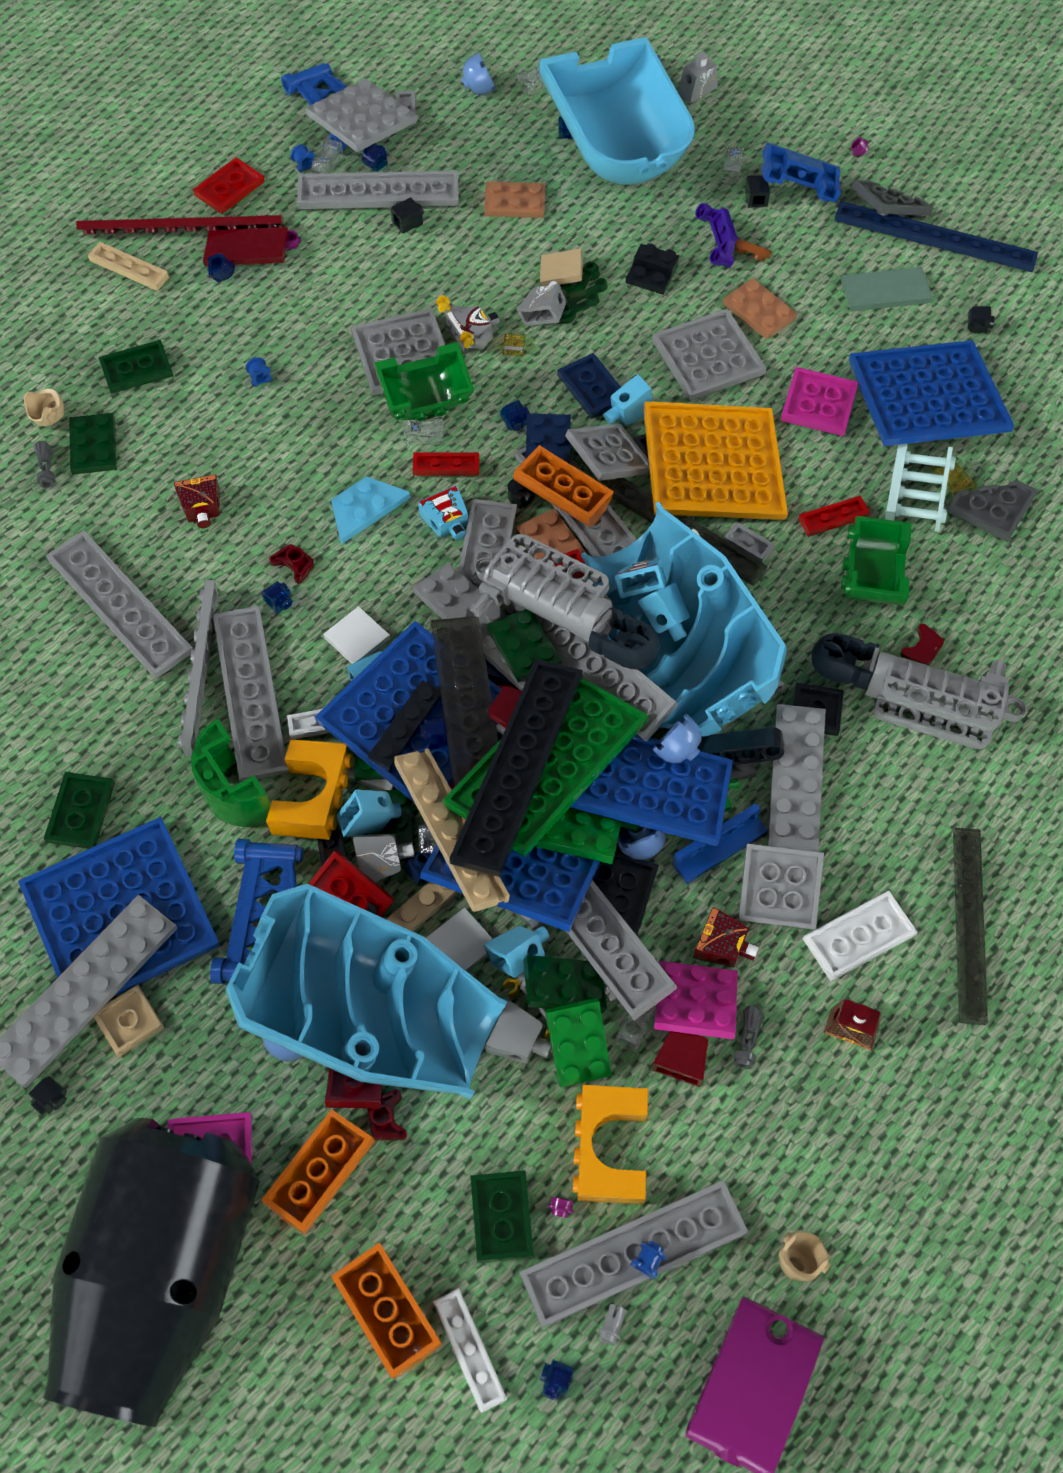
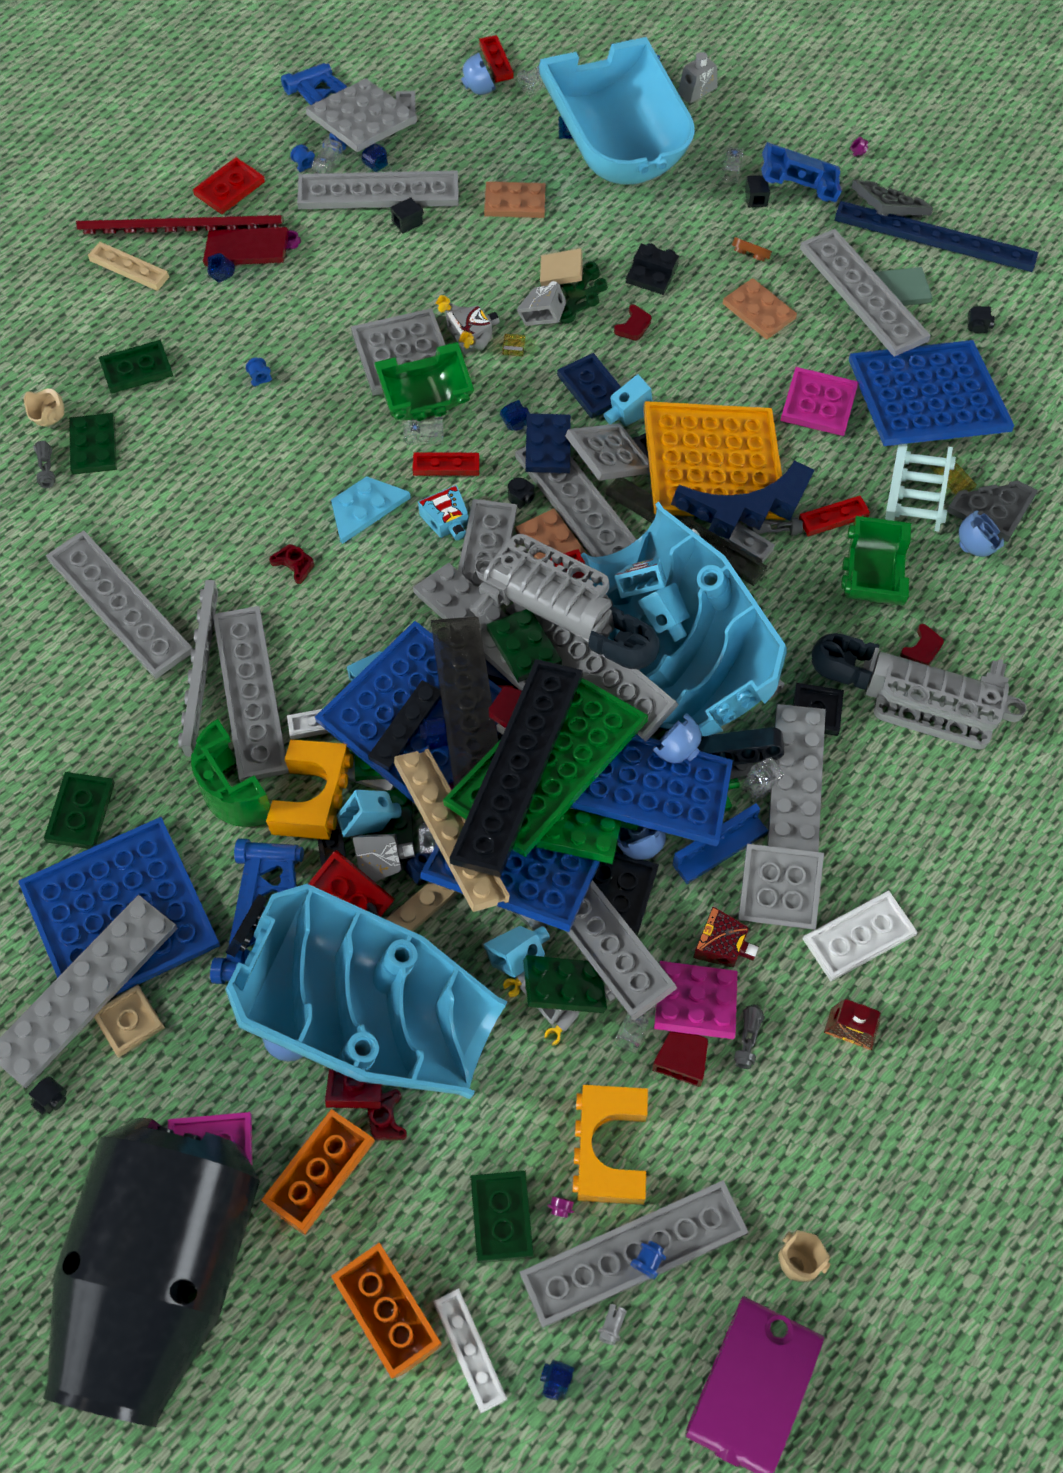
(199, 499): dark red torso -> none
(245, 933): none -> black plate
(277, 597): clear blue plate -> none
(356, 636): white tile -> none
(461, 940): white tile -> none
(496, 58): none -> red plate
(517, 1035): light grey torso -> none
(563, 486): orange brick -> none
(578, 1042): green plate -> none
(636, 324): none -> dark red piece
(708, 354): light grey plate -> none
(723, 233): dark purple plate -> none
(750, 508): none -> dark blue arch
(762, 779): none -> clear leg
(795, 527): none -> dark grey piece
(865, 292): none -> light grey plate
(970, 927): clear smoke plate -> none
(979, 535): none -> medium blue cylinder

